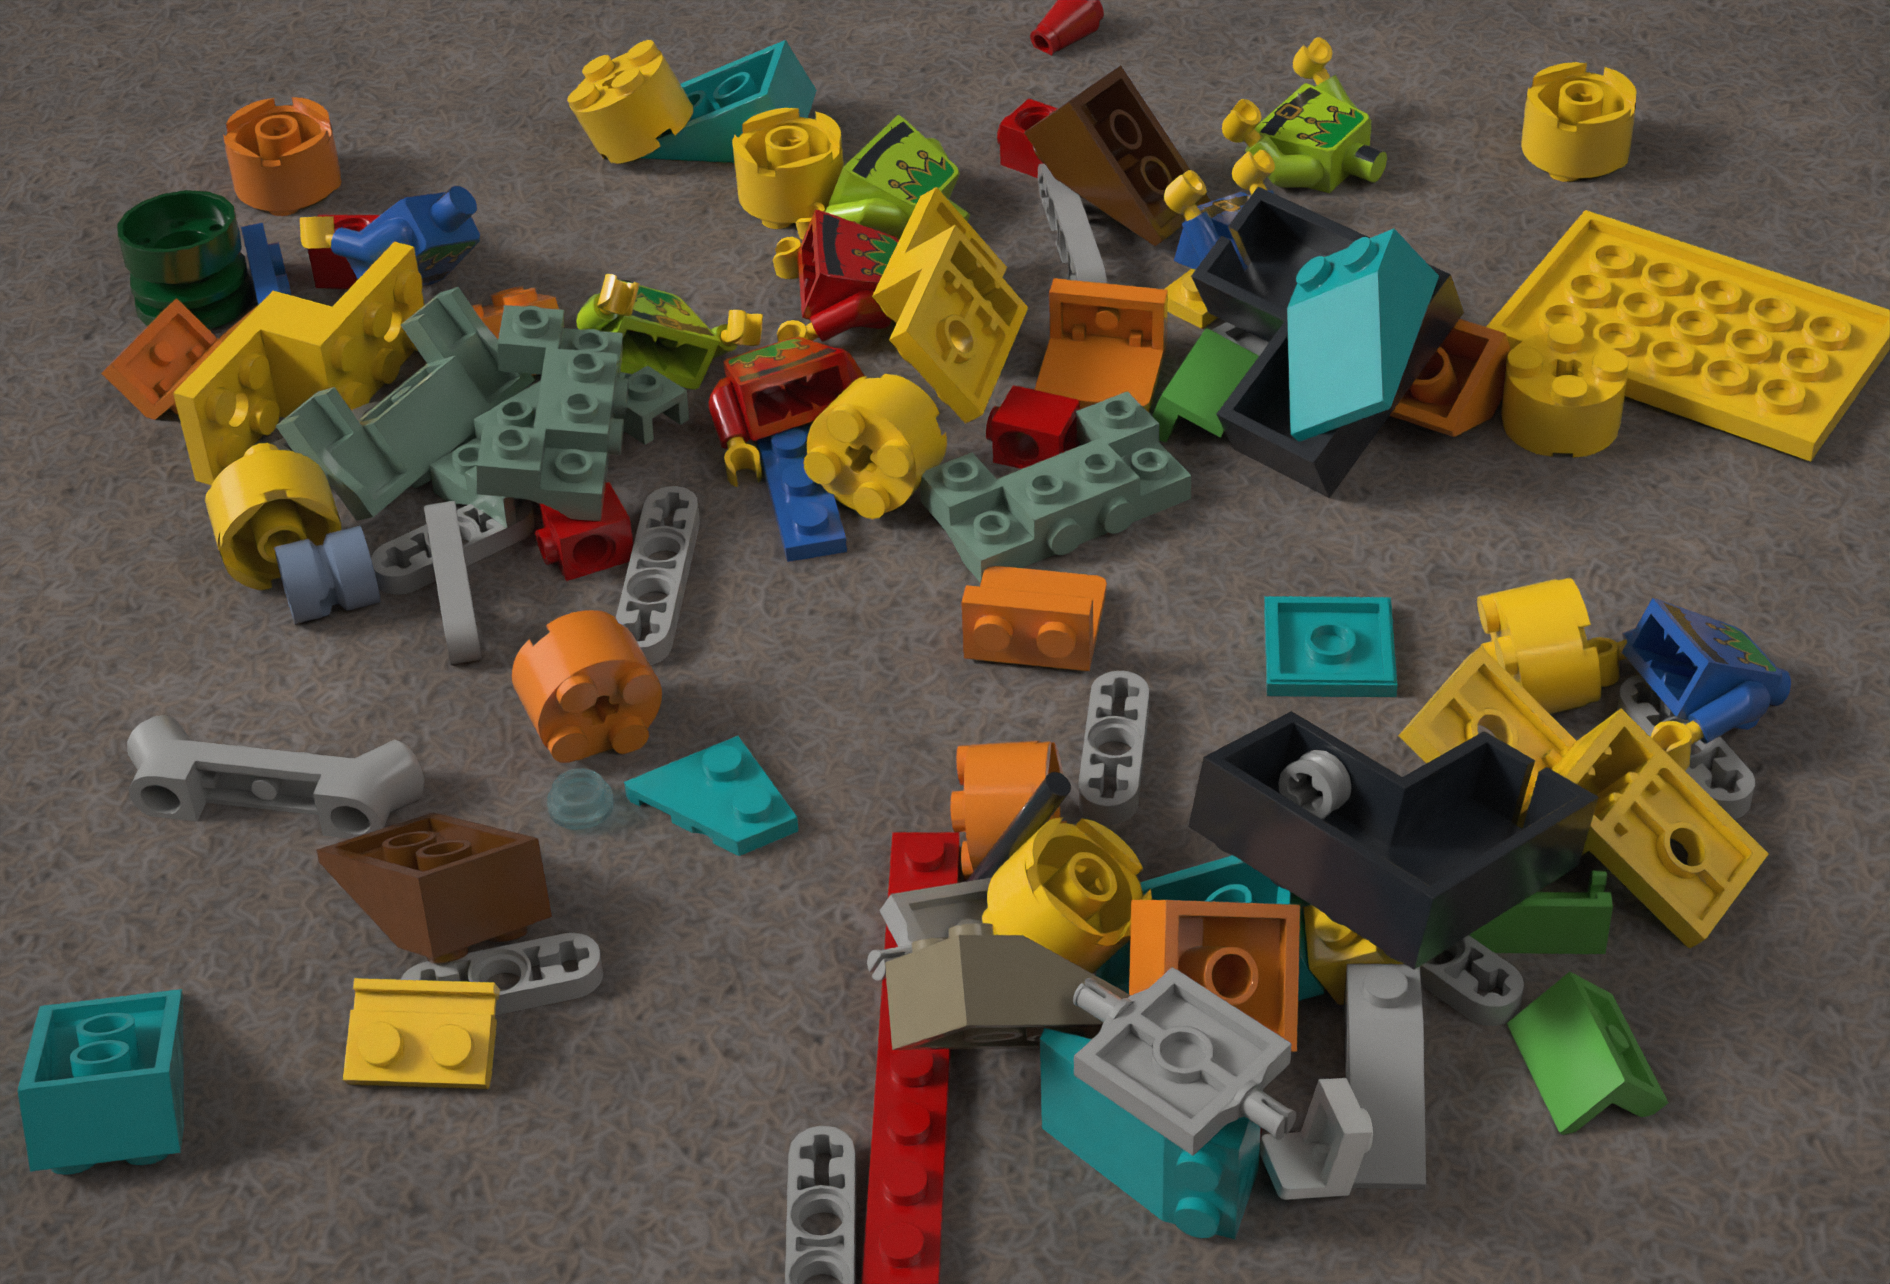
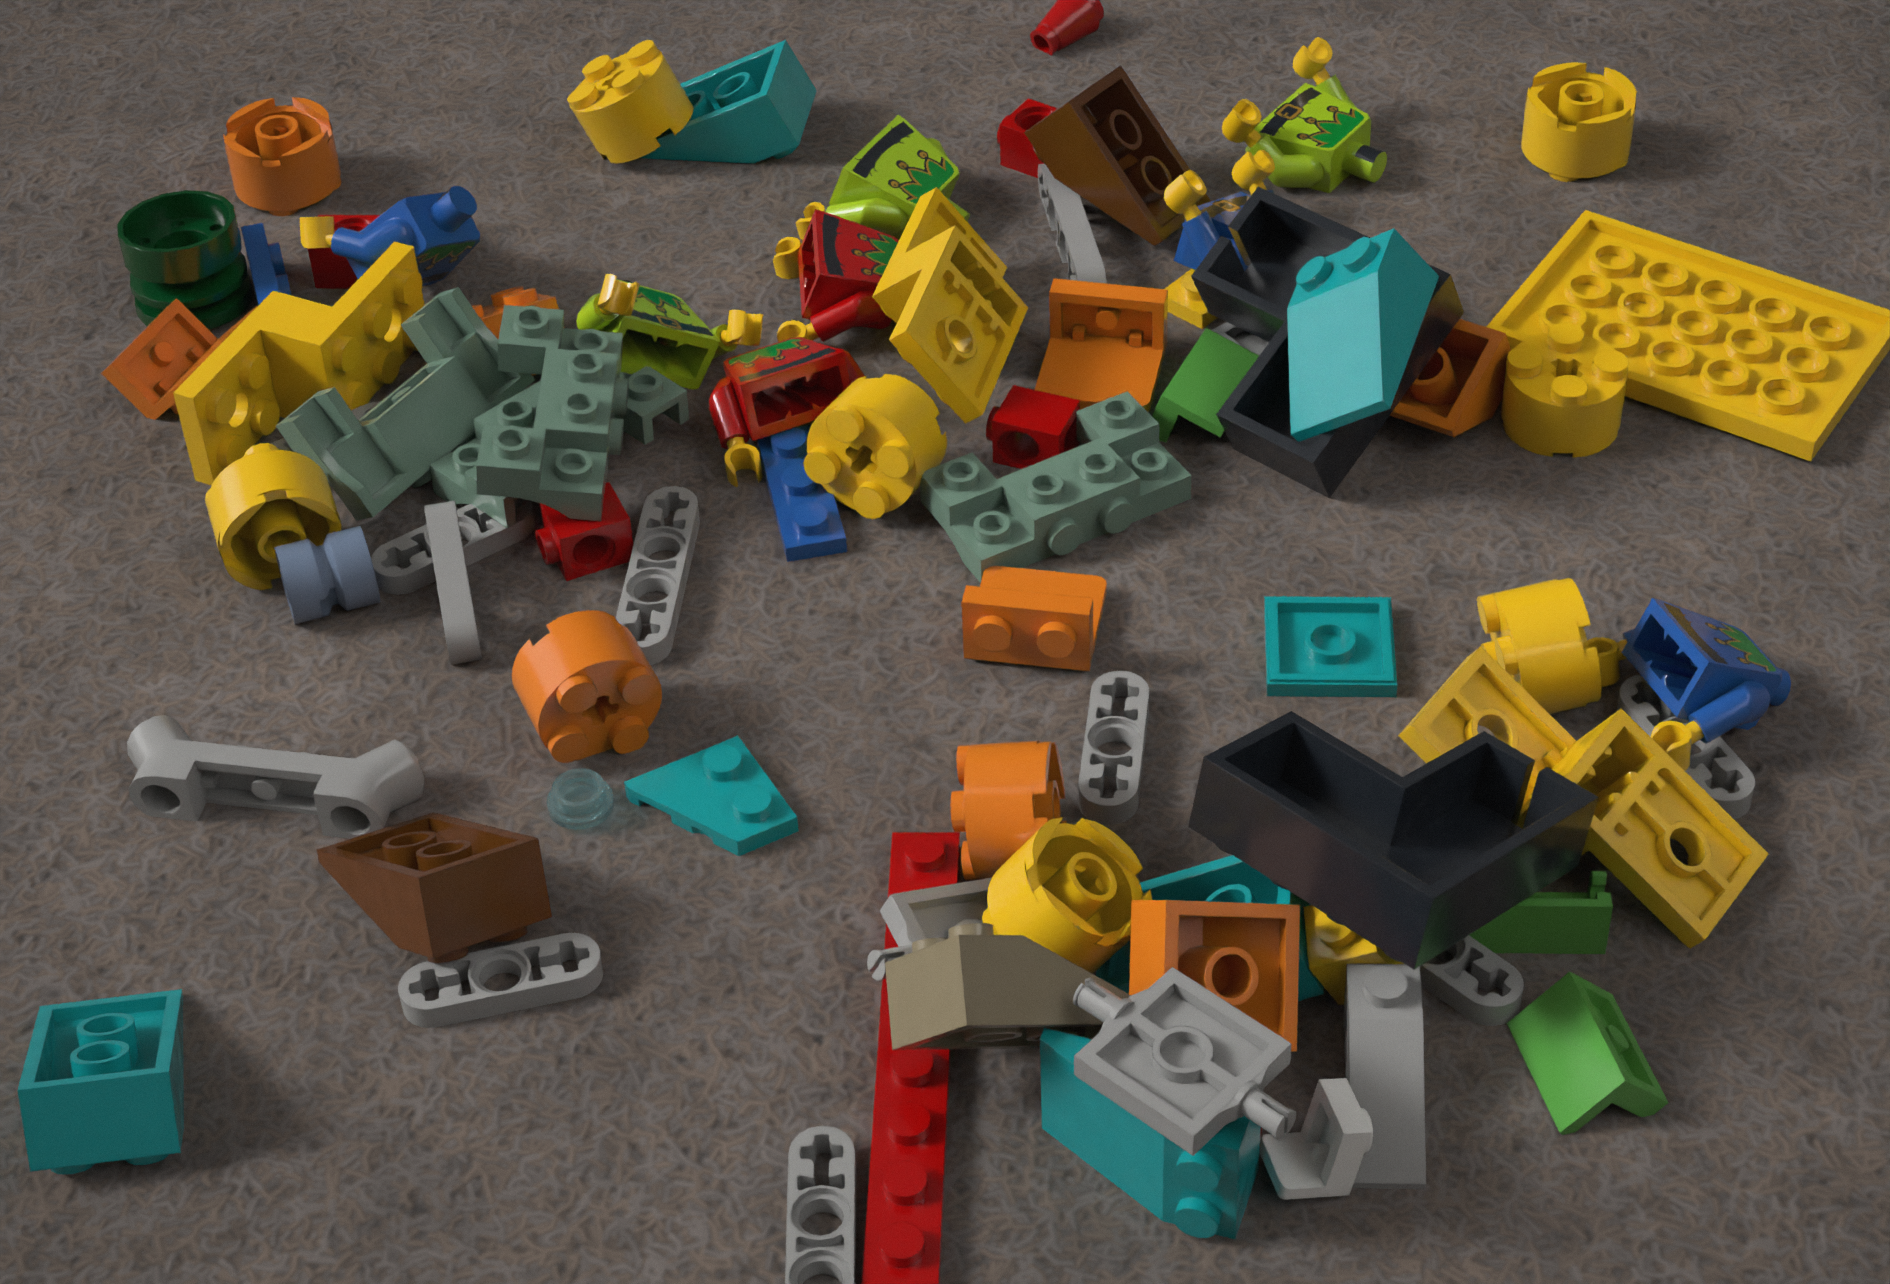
(421, 1033): yellow plate -> none
(786, 164): yellow brick -> none
(1026, 823): black bar -> none
(1327, 776): light grey bush -> none

